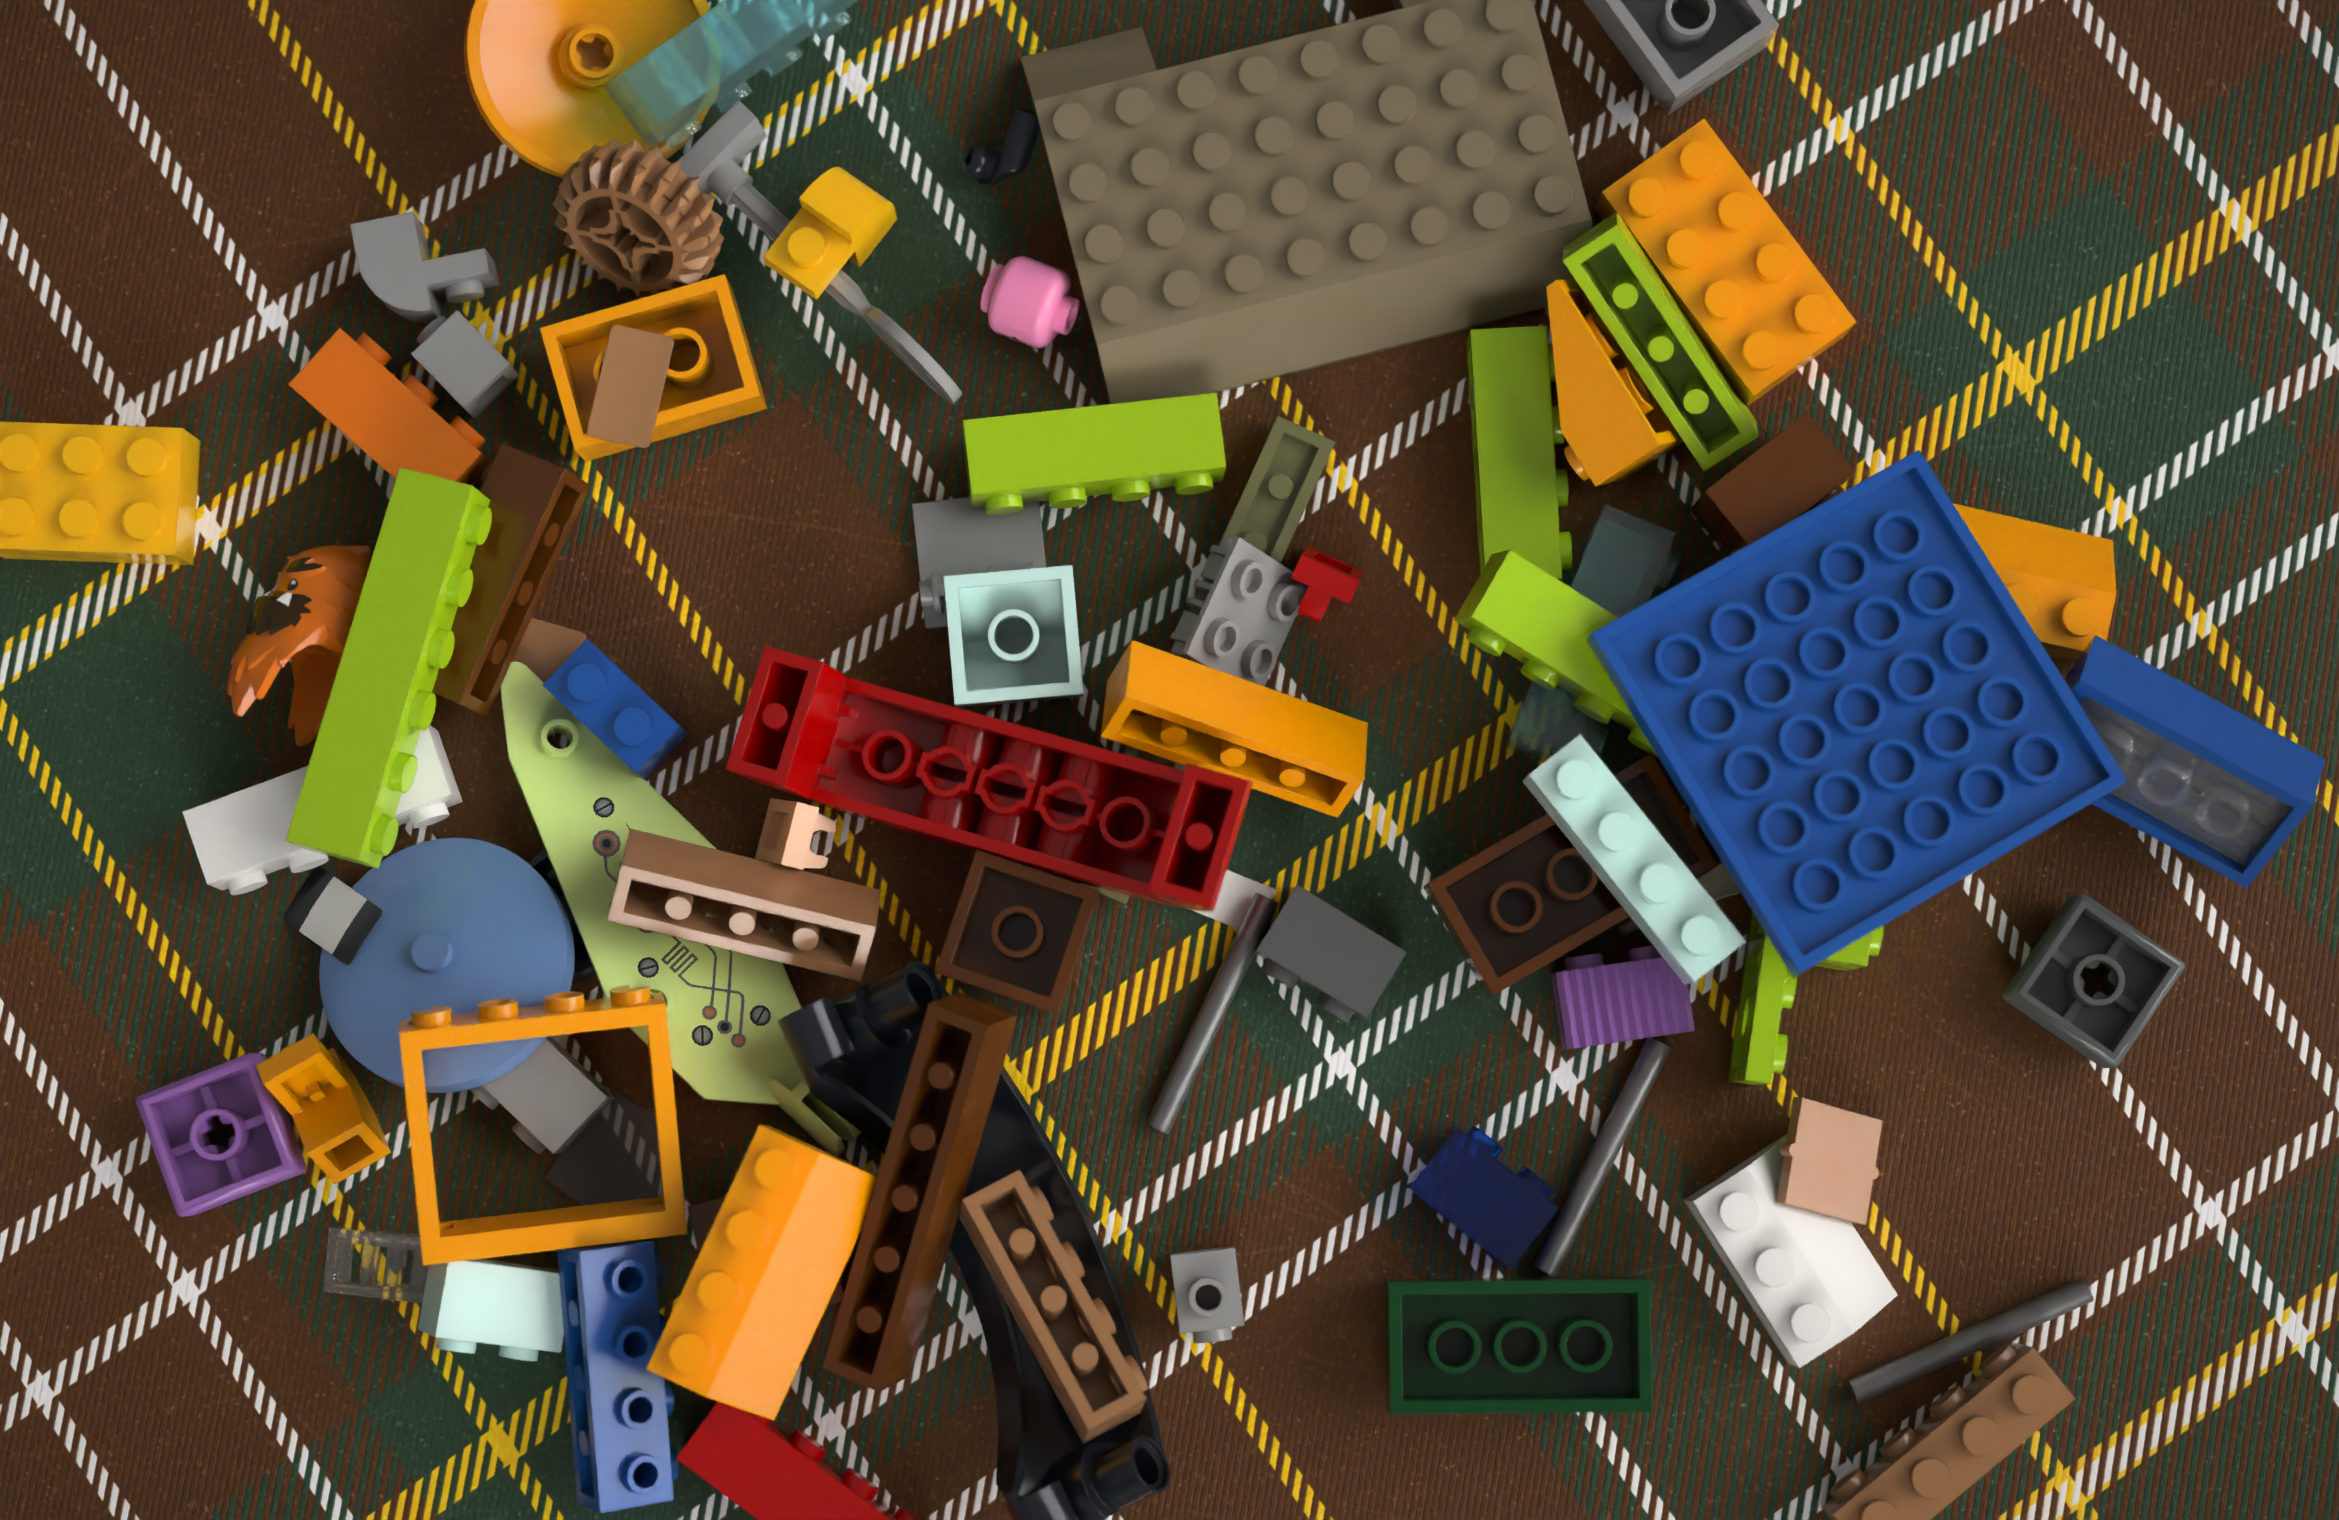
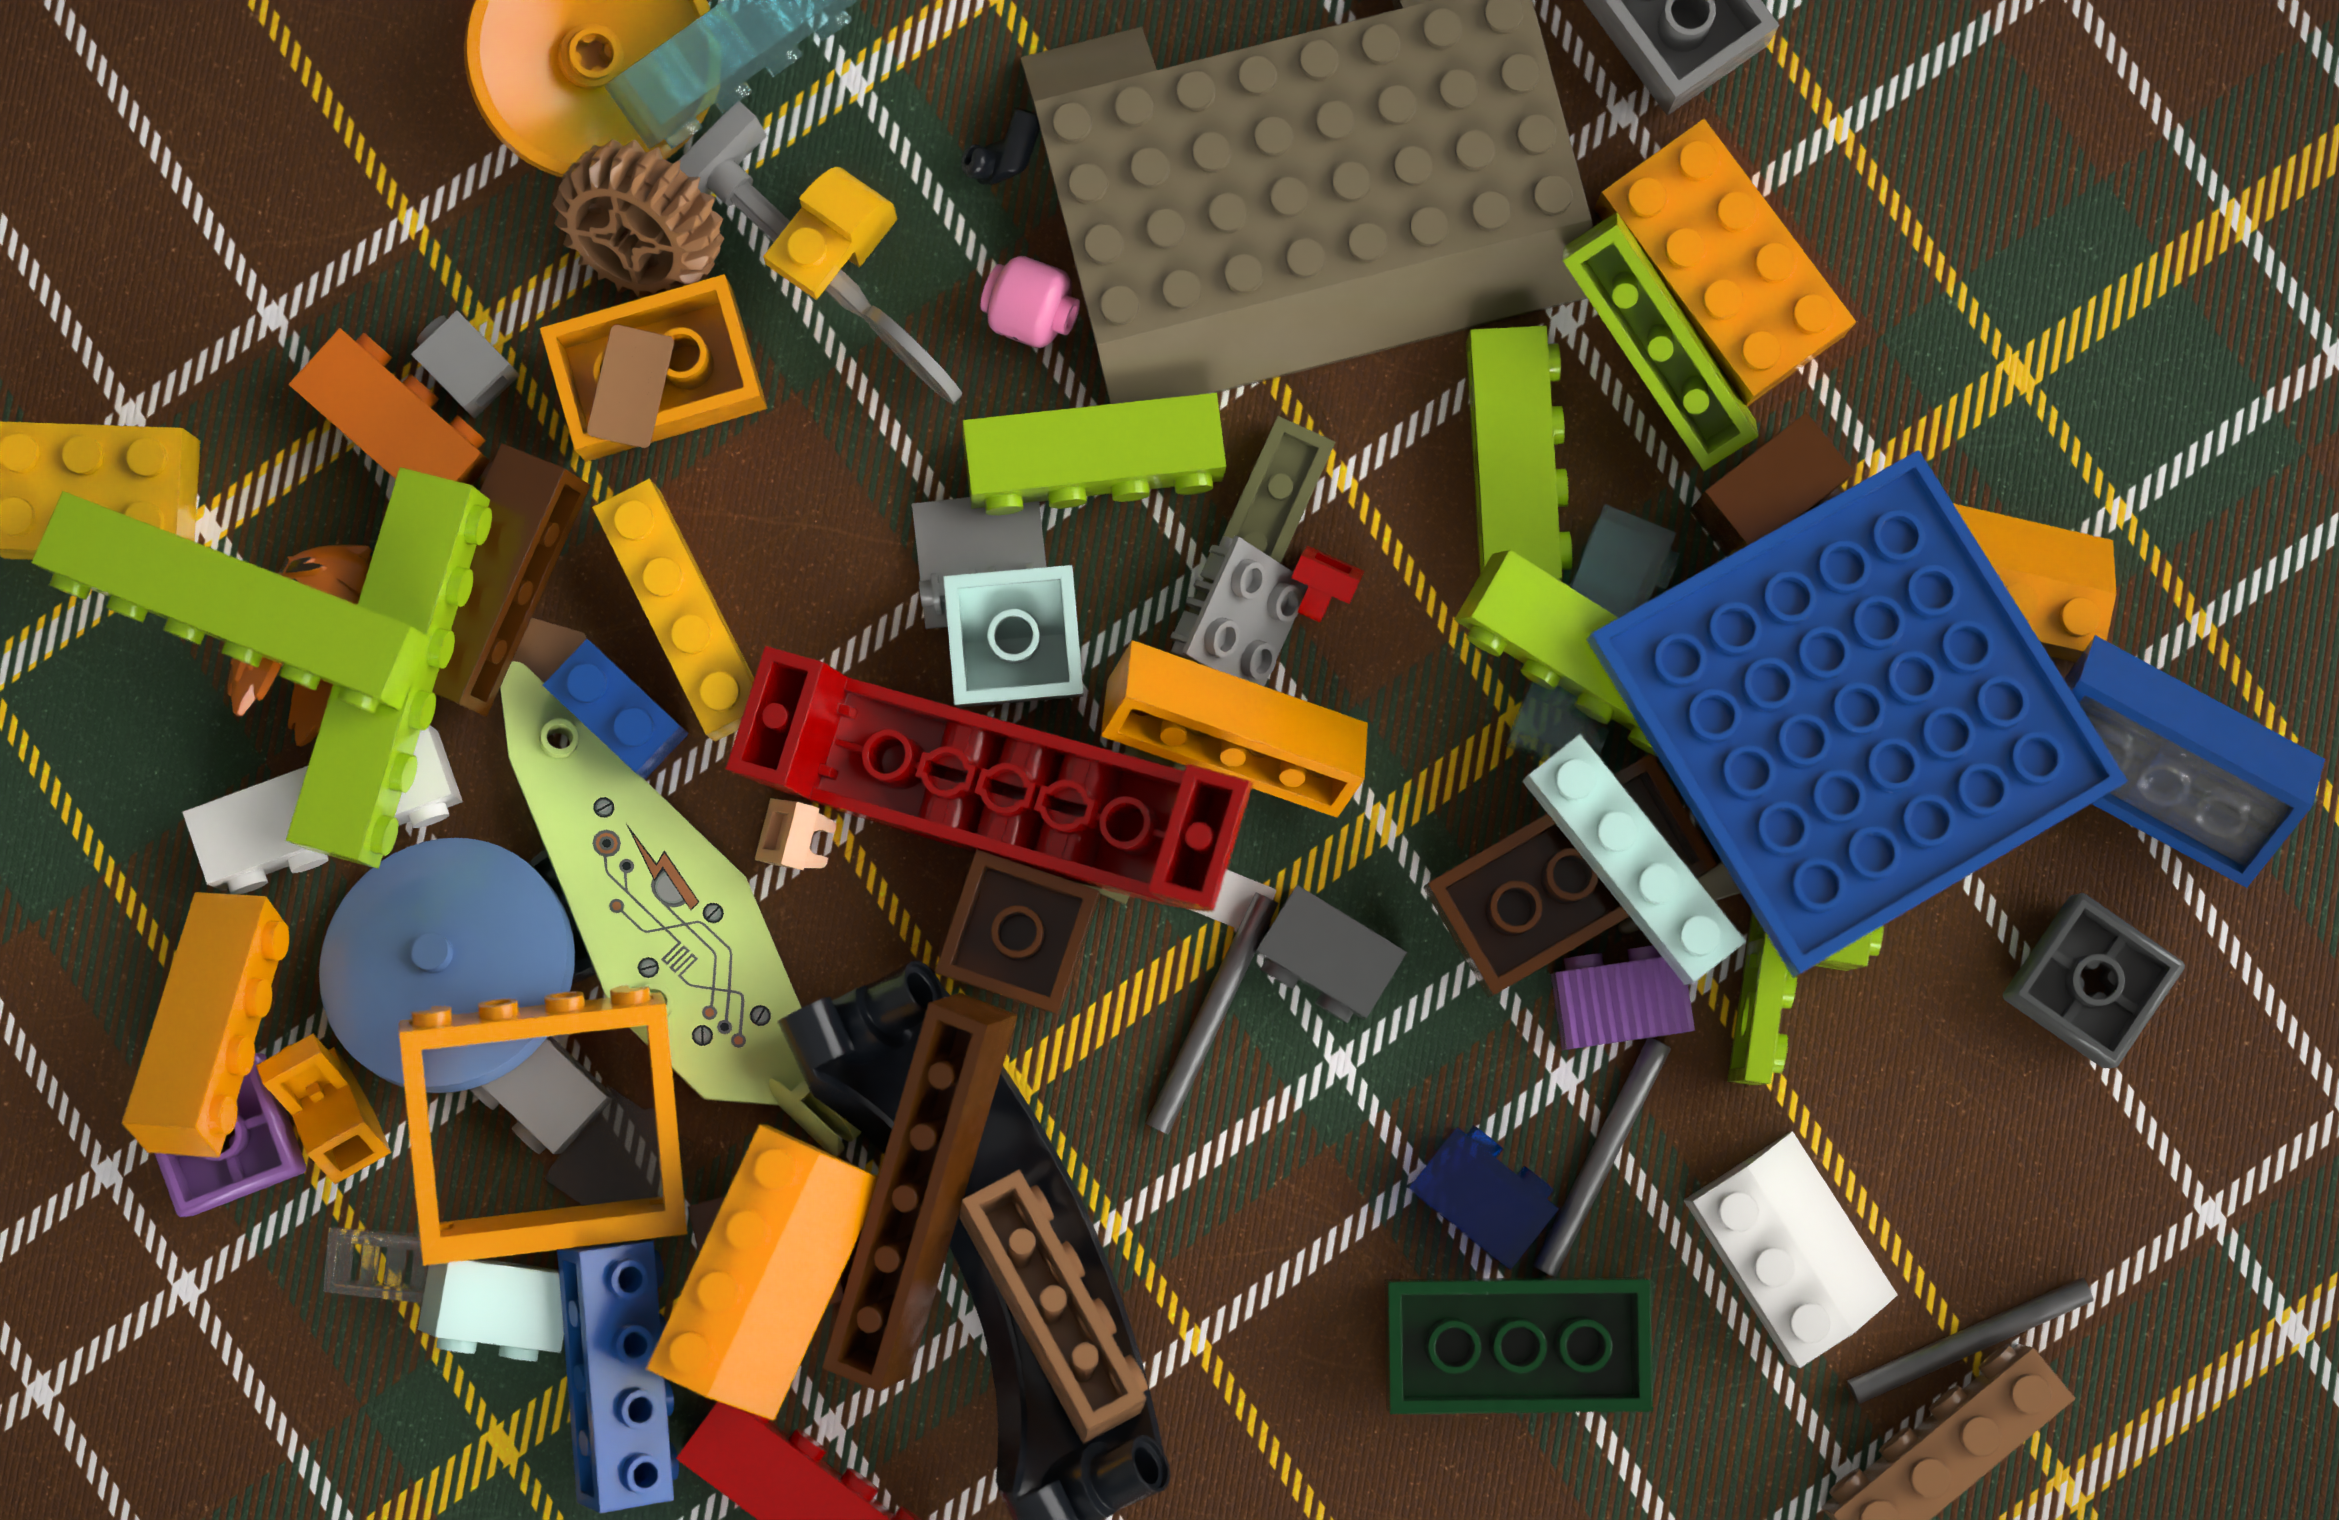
(207, 1025): none -> light orange brick
(230, 601): none -> lime brick
(332, 915): sticker -> none
(399, 269): light grey brick -> none
(678, 606): none -> yellow brick
(745, 905): medium nougat brick -> none
(1207, 1293): light grey brick -> none
(1602, 400): light orange slope -> none
(1829, 1161): piece -> none

